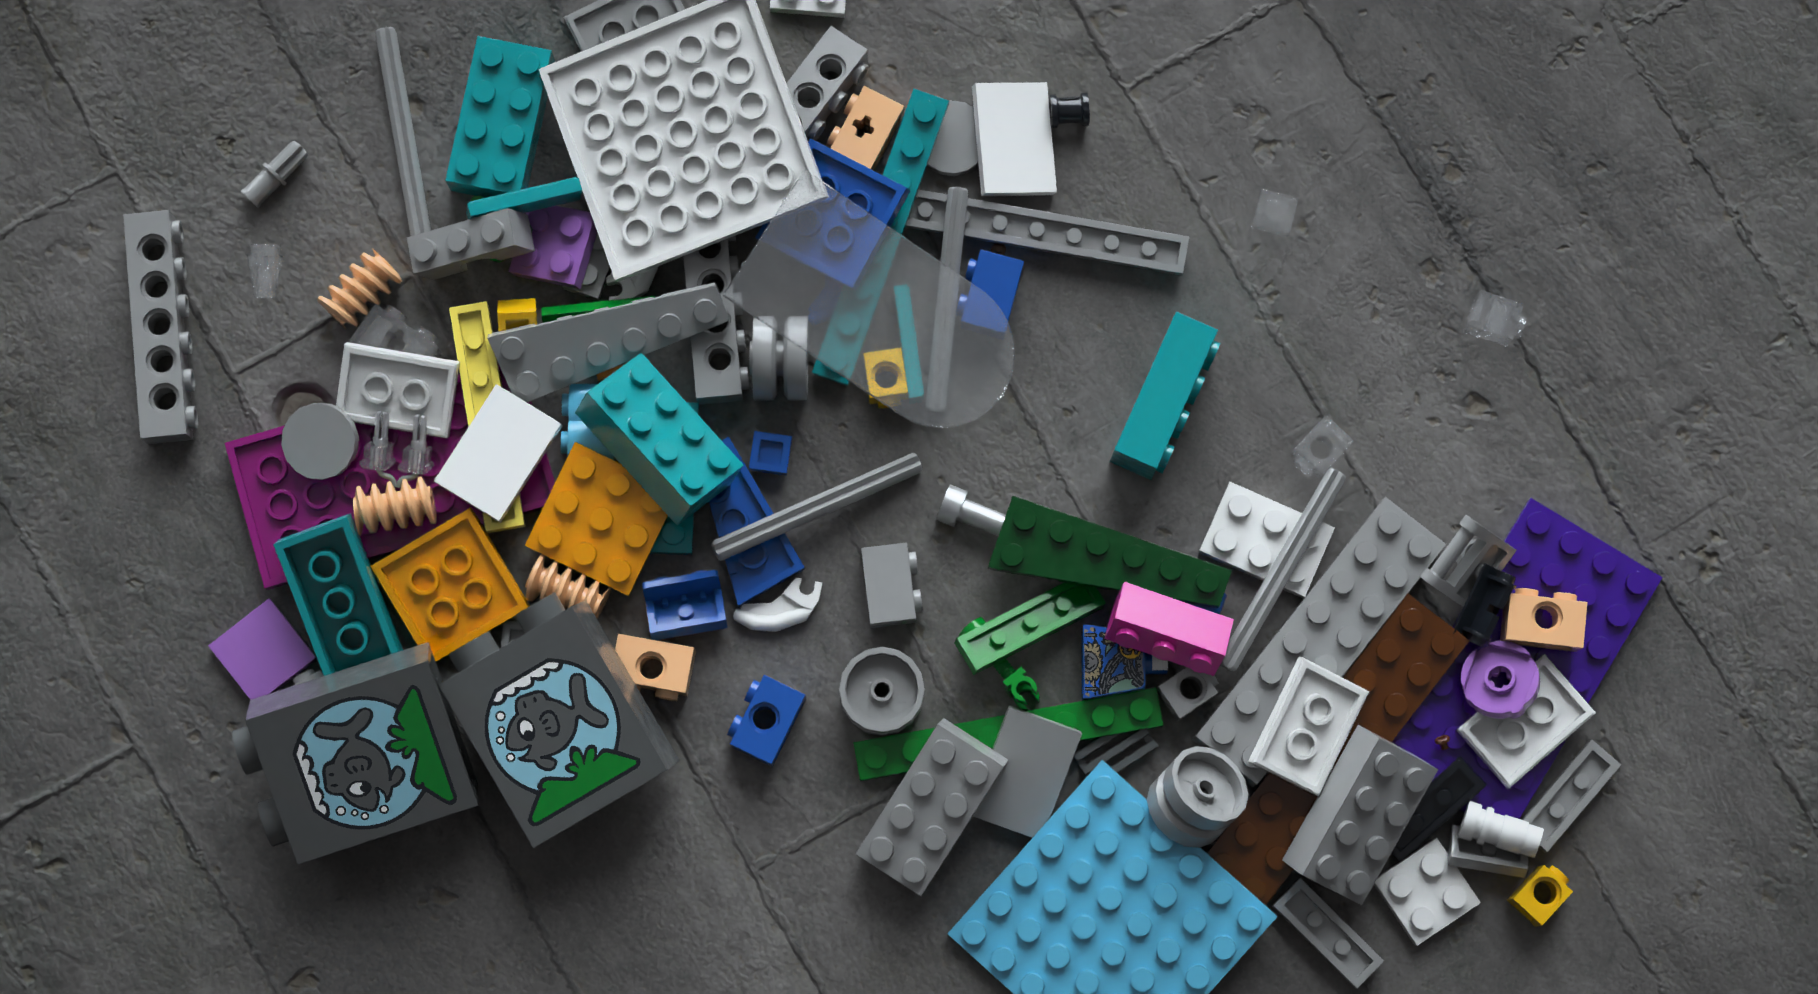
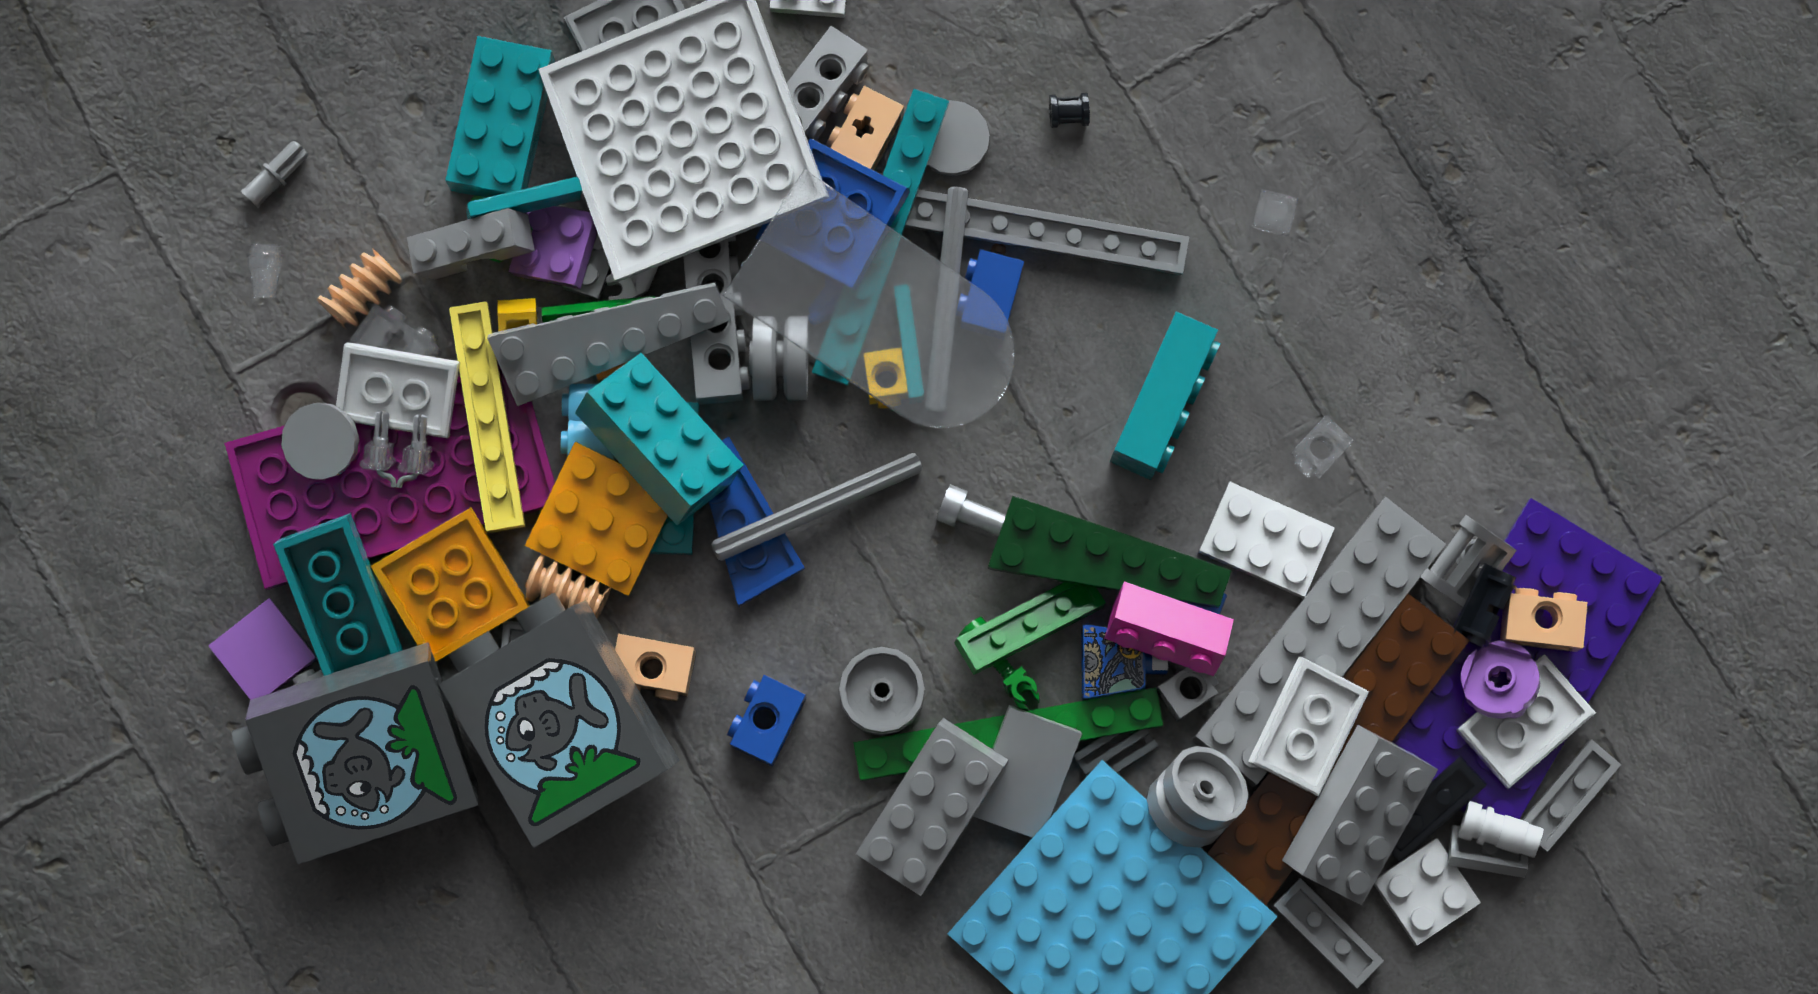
(141, 234): light grey brick -> none
(393, 505): light nougat piece -> none
(402, 130): light grey axle -> none
(498, 453): white tile -> none
(684, 604): blue bracket -> none
(770, 453): blue plate -> none
(783, 612): white piece -> none
(890, 585): light grey brick -> none
(1014, 139): white tile -> none
(1282, 568): light grey axle -> none
(1442, 740): reddish brown piece -> none
(1495, 318): clear brick -> none
(1528, 906): yellow brick -> none

